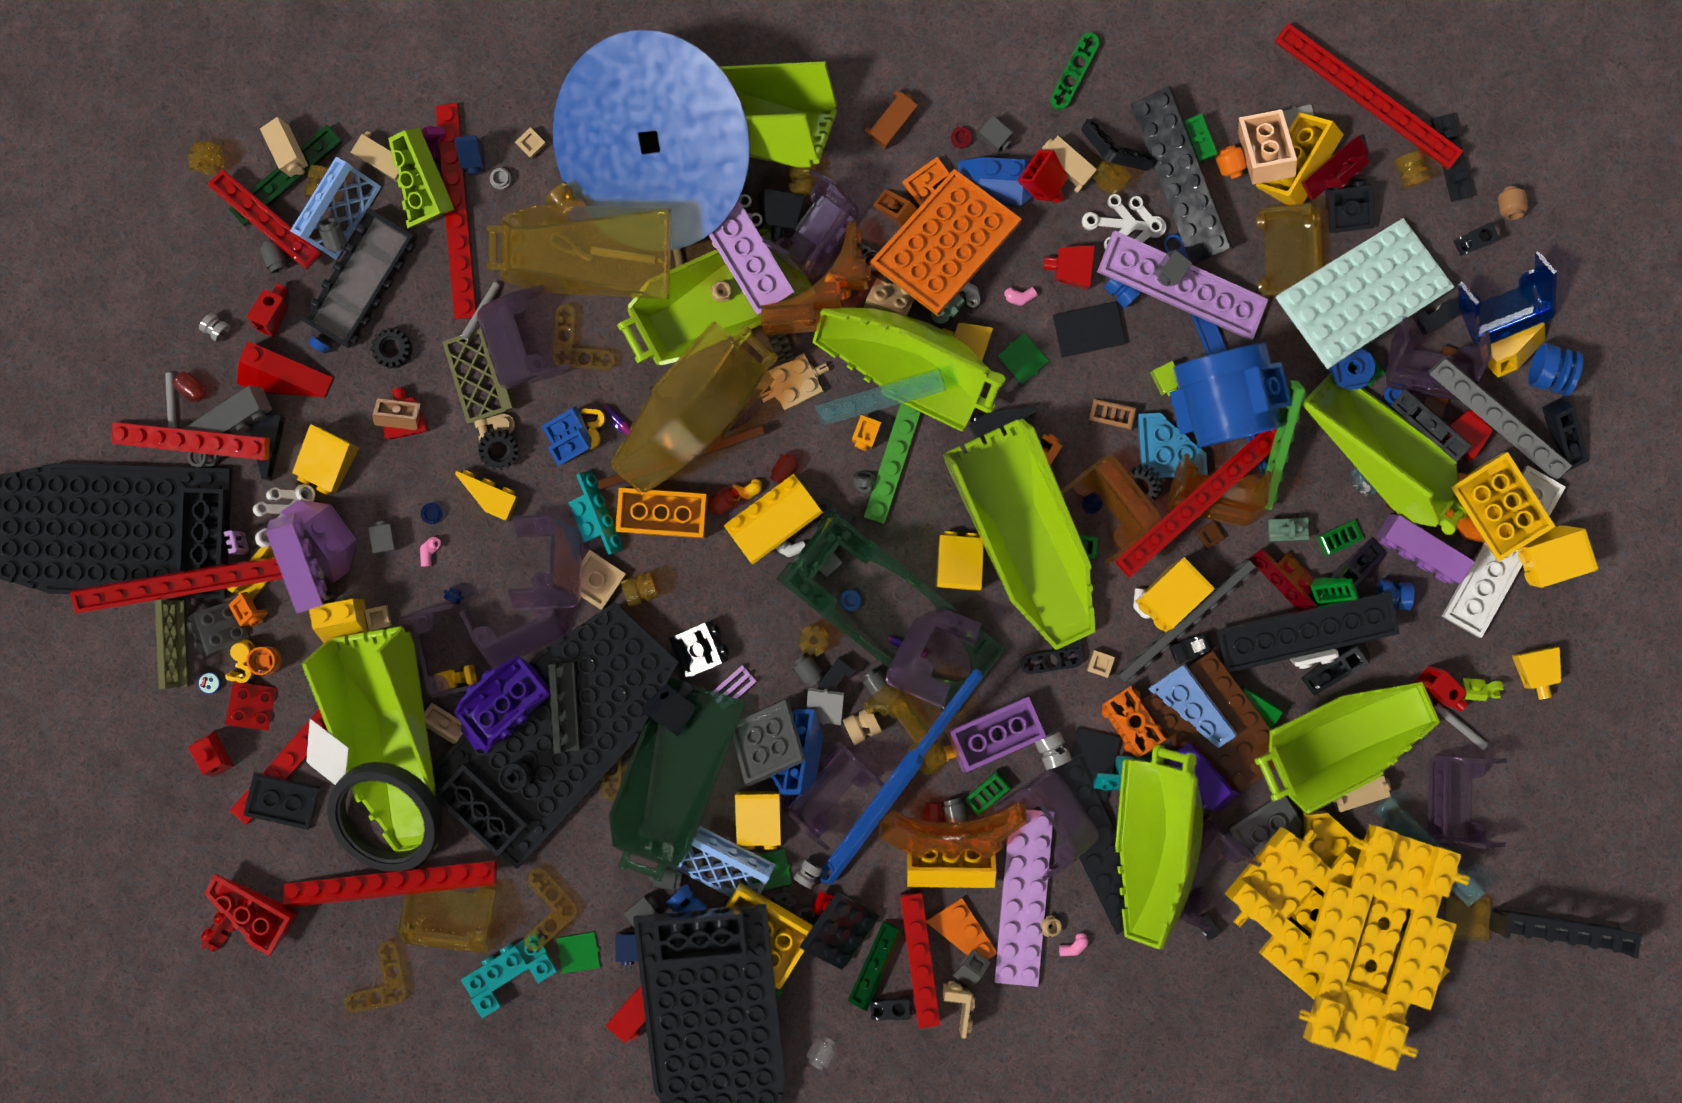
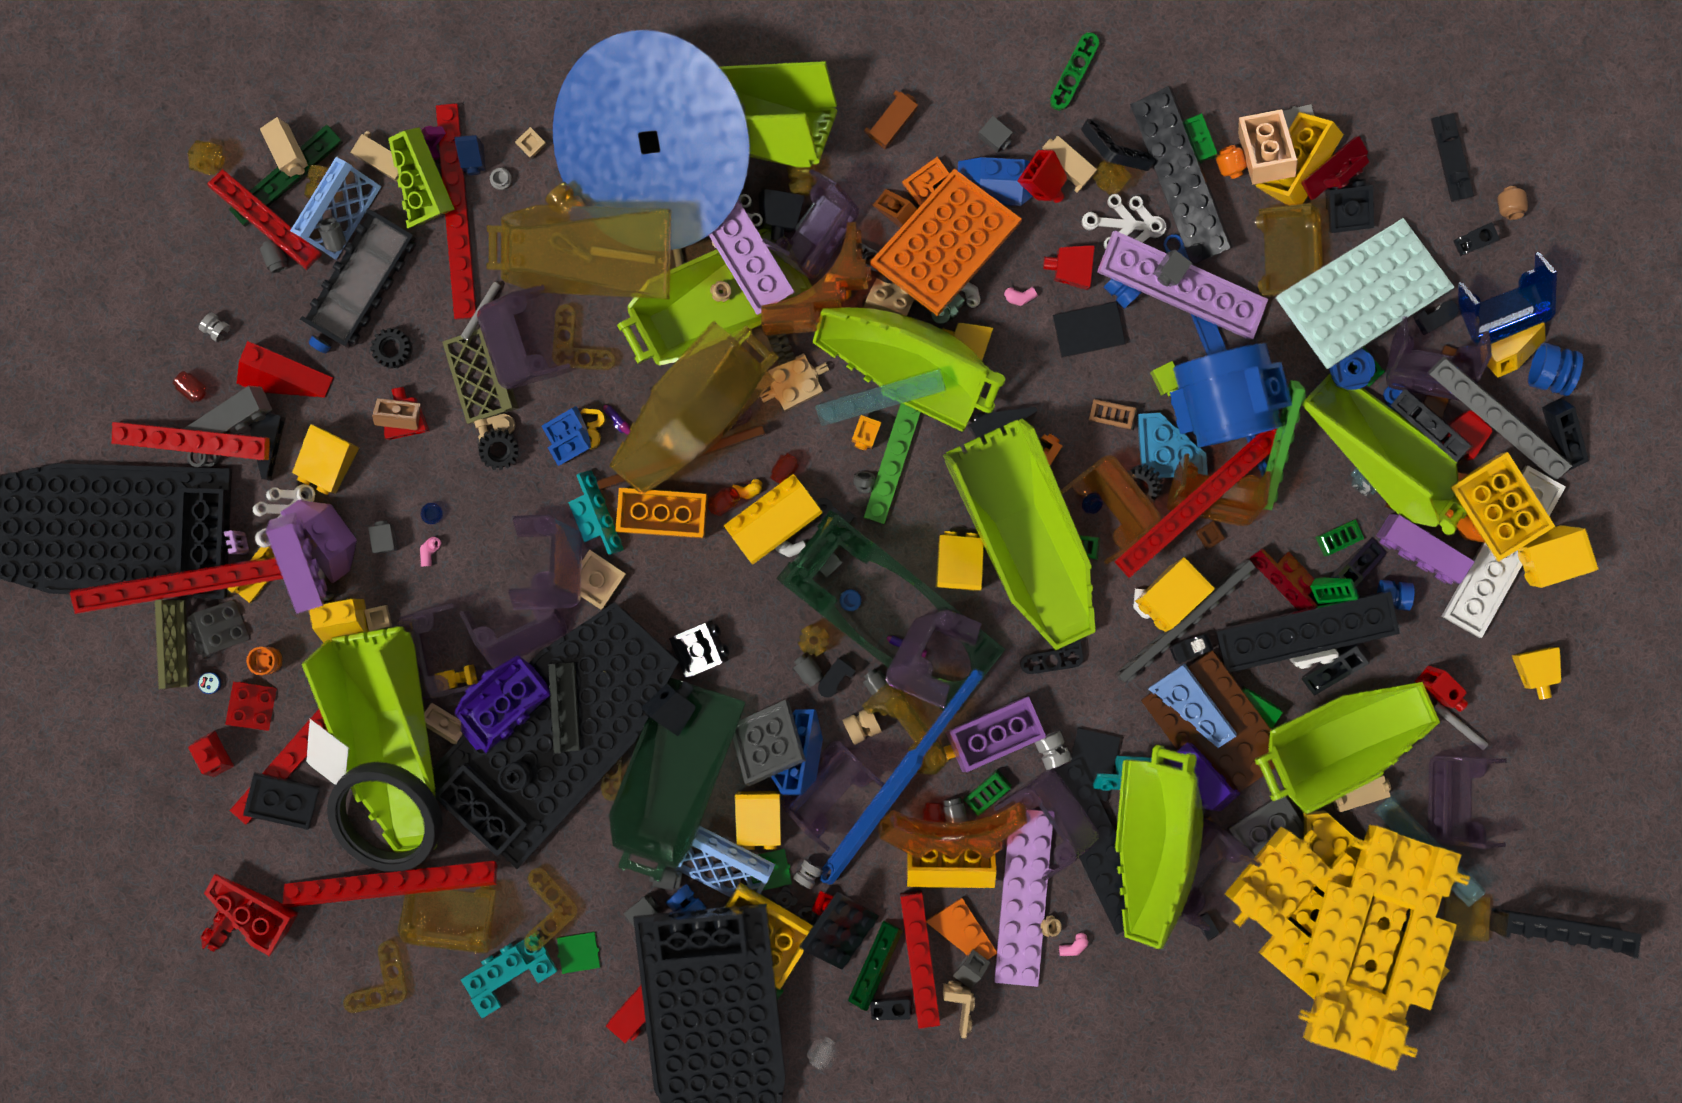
(171, 400): light grey bar -> none
(239, 653): yellow leg -> none
(245, 611): orange bracket -> none
(269, 310): red torso -> none
(453, 595): clear blue plate -> none
(493, 500): yellow slope -> none
(626, 948): dark blue slope -> none
(639, 589): clear yellow wheel -> none
(735, 685): lavender tile -> none
(827, 705): light grey piece -> none
(961, 137): dark red tile -> none
(1023, 358): green piece -> none
(1100, 663): tan plate -> none
(1122, 724): orange piece -> none
(1288, 529): sand green hips -> none
(1368, 96): red plate -> none
(1412, 169): clear yellow wheel -> none
(1478, 690): lime plate -> none

